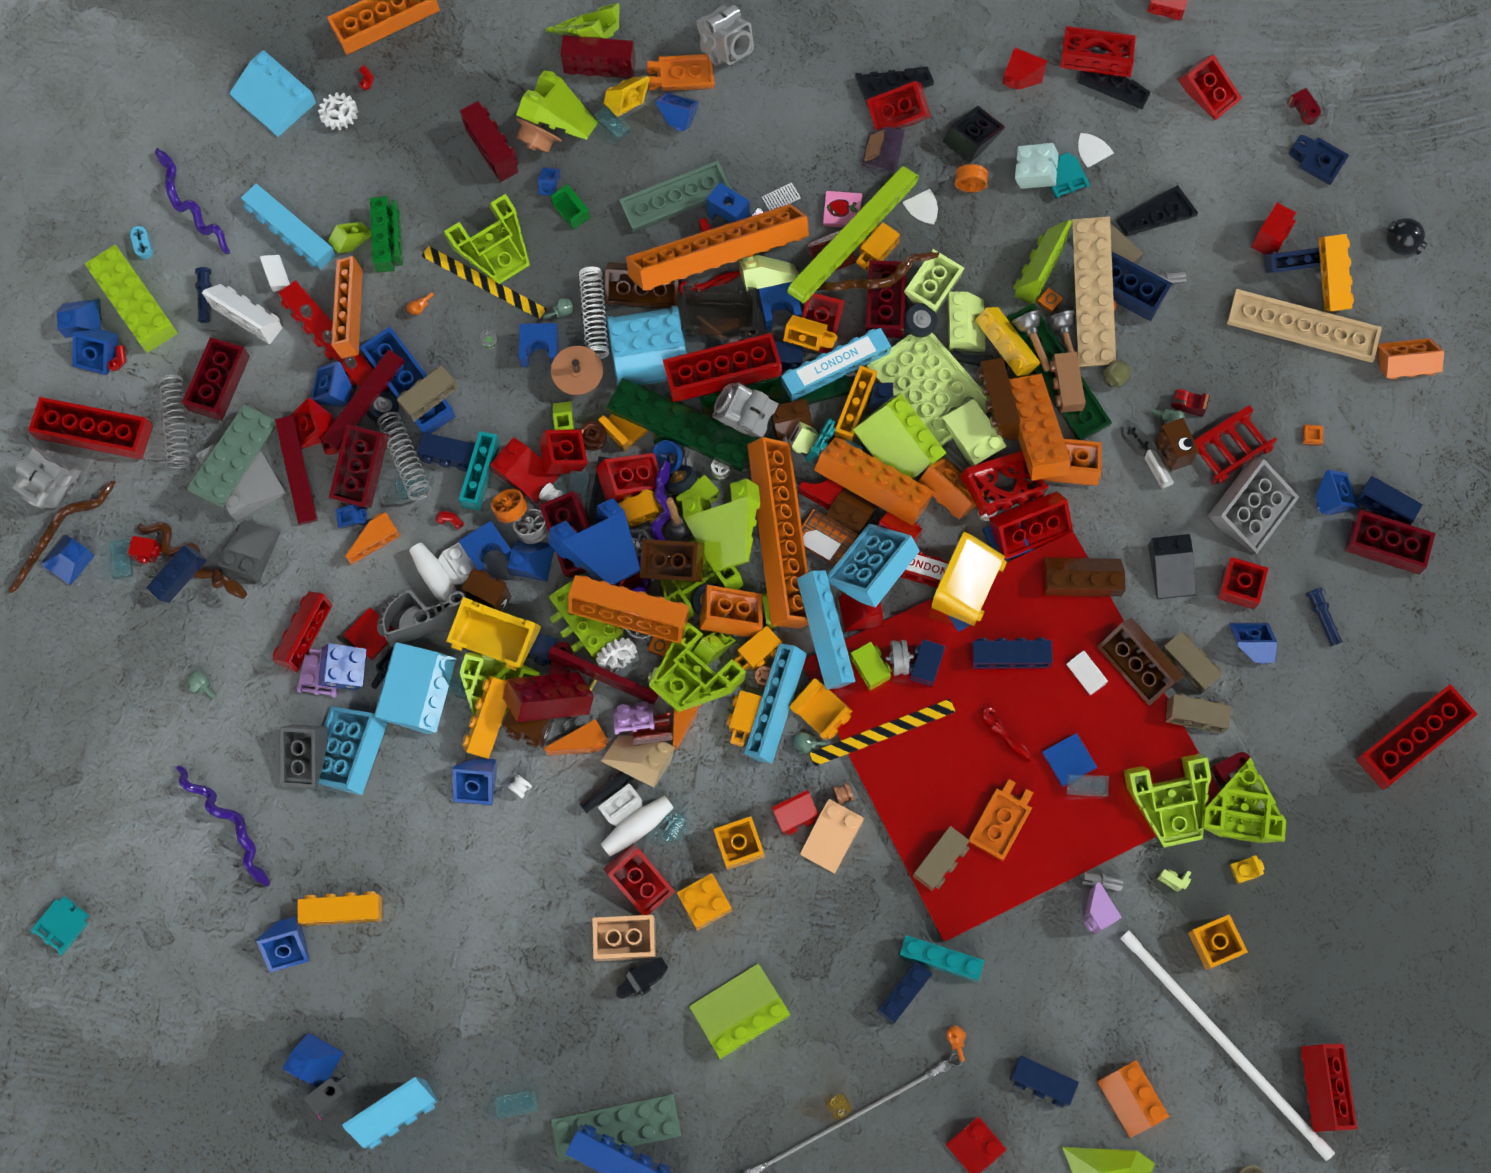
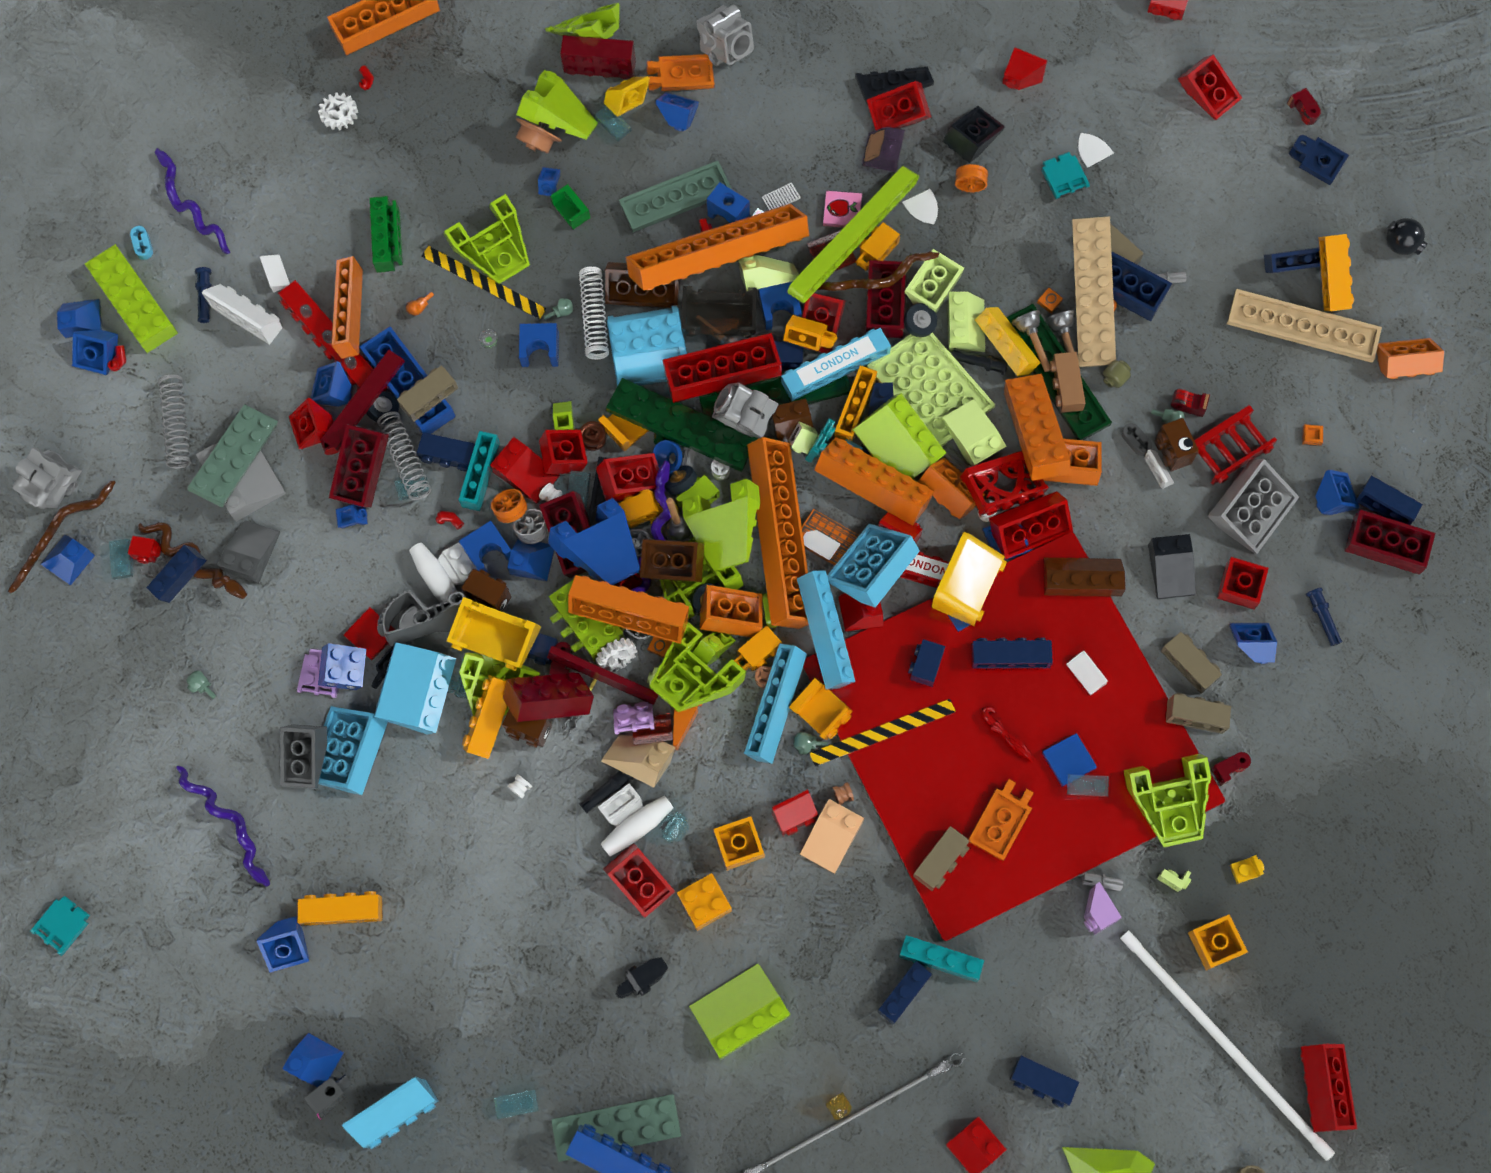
(90, 428): red brick -> none
(216, 379): dark red brick -> none
(272, 93): medium azure slope -> none
(288, 226): medium azure brick -> none
(296, 470): dark red tile -> none
(302, 631): red slope -> none
(349, 236): lime slope -> none
(374, 536): orange slope -> none
(474, 781): blue slope -> none
(489, 141): dark red brick -> none
(577, 370): nougat piece -> none
(583, 740): orange slope -> none
(624, 938): light nougat brick -> none
(719, 280): red piece -> none
(743, 717): light orange brick -> none
(821, 493): red arch -> none
(852, 511): reddish brown slope -> none
(870, 665): lime brick -> none
(899, 657): light grey wheel -> none
(956, 1038): orange piece -> none
(999, 398): reddish brown slope -> none
(1034, 165): light aqua piece -> none
(1042, 262): lime slope -> none
(1109, 63): red fence -> none
(1116, 87): black wing -> none
(1133, 1099): orange slope -> none
(1140, 661): reddish brown slope -> none
(1160, 211): black wing -> none
(1245, 810): lime wedge -> none
(1274, 230): red brick -> none
(1416, 737): red brick -> none

